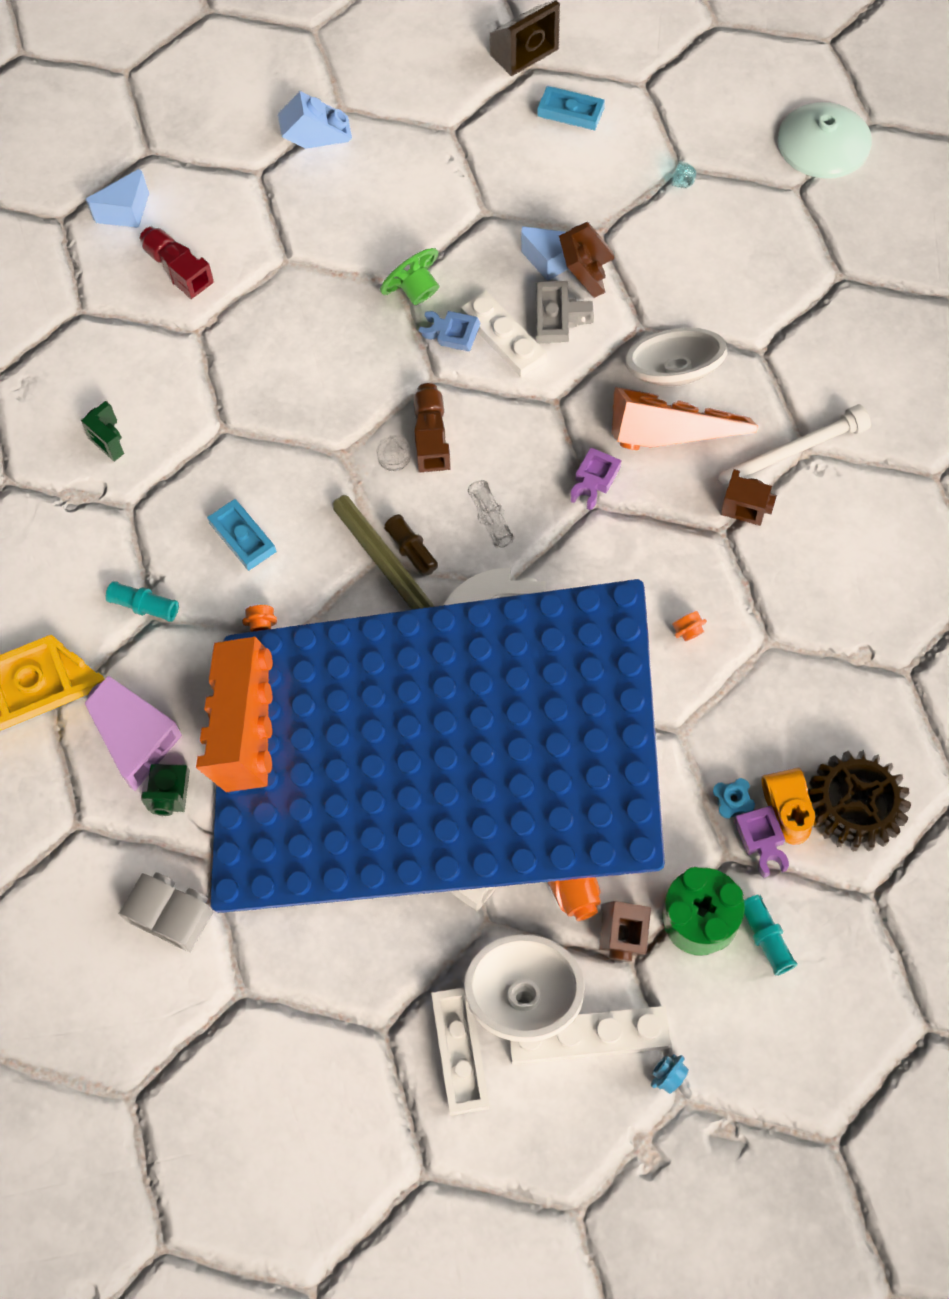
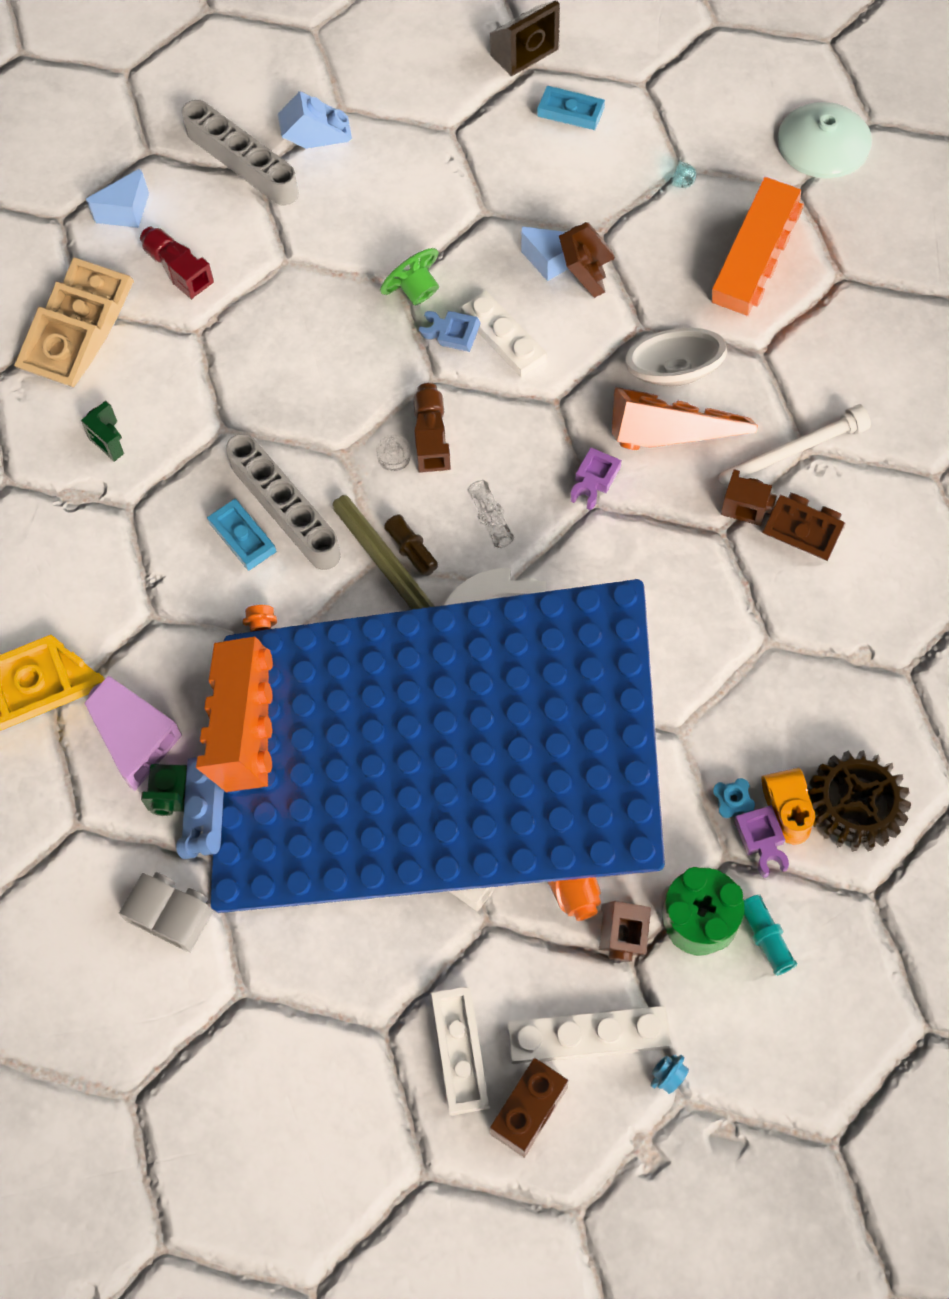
(74, 322): none -> tan slope
(142, 601): teal pin -> none
(201, 813): none -> medium blue plate
(240, 152): none -> light grey beam
(286, 514): none -> light grey beam
(528, 970): white dish -> none
(529, 1107): none -> reddish brown brick
(558, 312): light grey hinge -> none
(689, 626): orange plate -> none
(758, 246): none -> orange wedge
(804, 526): none -> reddish brown bracket

